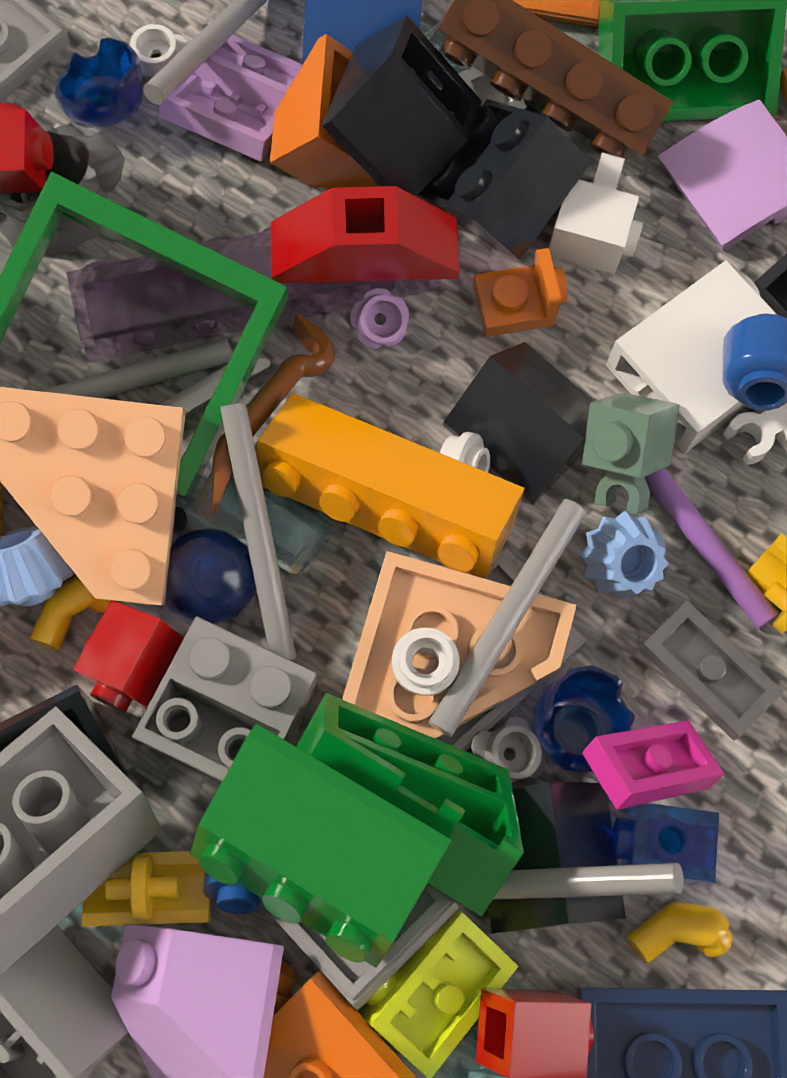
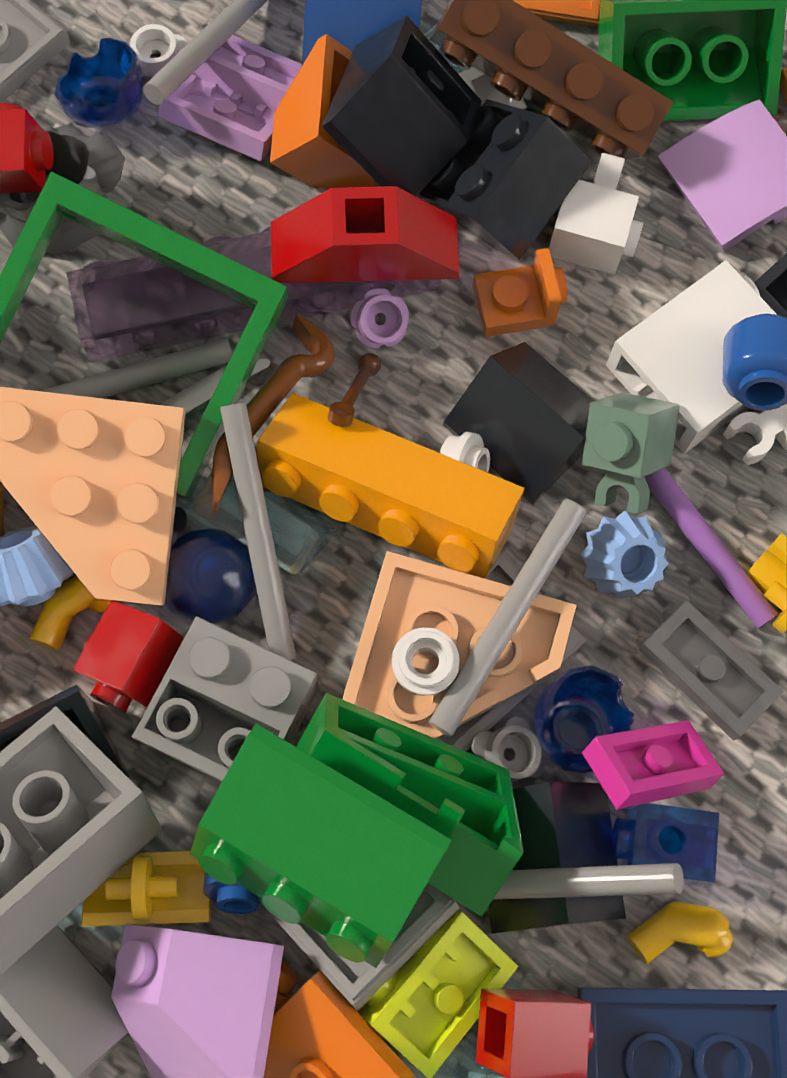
(342, 412): none -> reddish brown hinge

